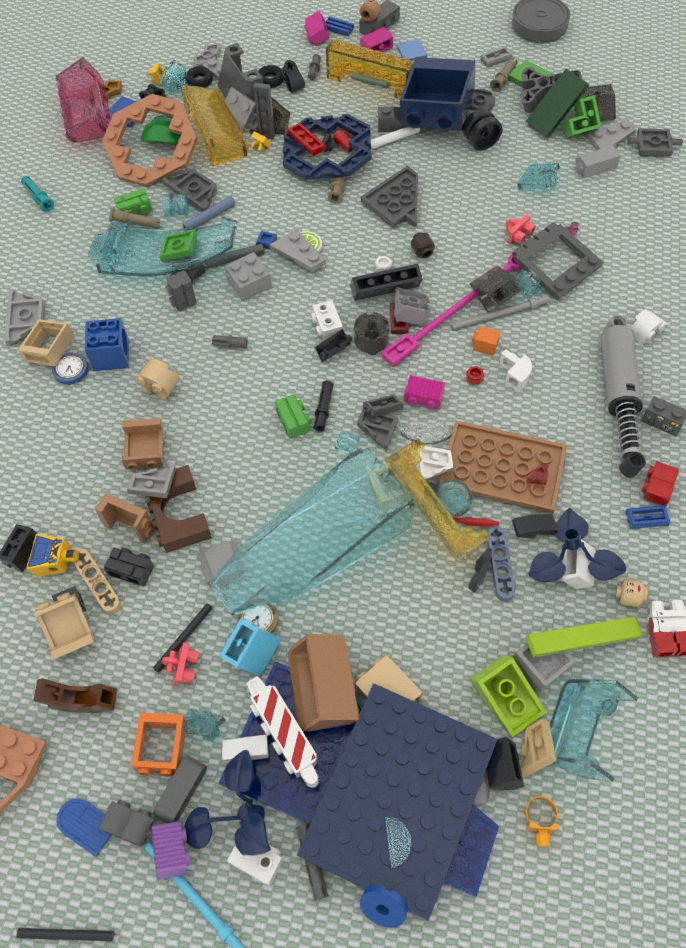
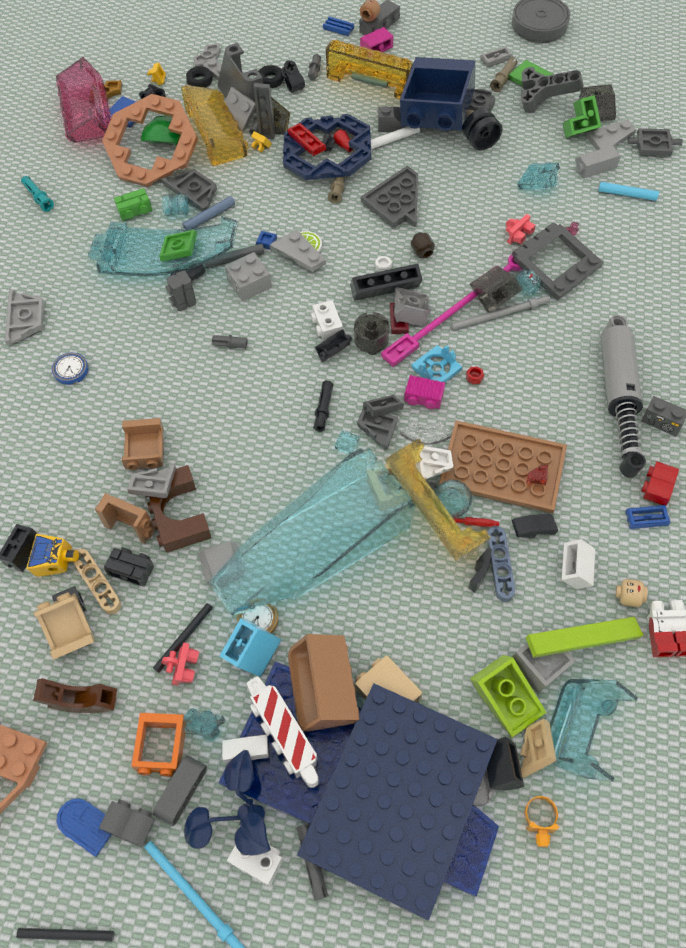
(30, 347): tan window -> none
(107, 344): blue brick -> none
(126, 217): dark tan pin -> none
(157, 378): tan brick -> none
(169, 850): medium lavender brick -> none
(173, 77): clear light blue cylinder -> none
(292, 416): bright green brick -> none
(316, 28): dark pink brick -> none
(390, 916): blue tile -> none
(398, 841): clear light blue tile -> none
(411, 49): medium blue piece -> none
(419, 365): none -> medium azure piece
(486, 340): orange brick -> none
(518, 368): white brick -> none
(557, 103): dark green tile -> none
(572, 529): dark blue plant -> none
(628, 191): none -> medium azure piece
(647, 326): white cylinder -> none

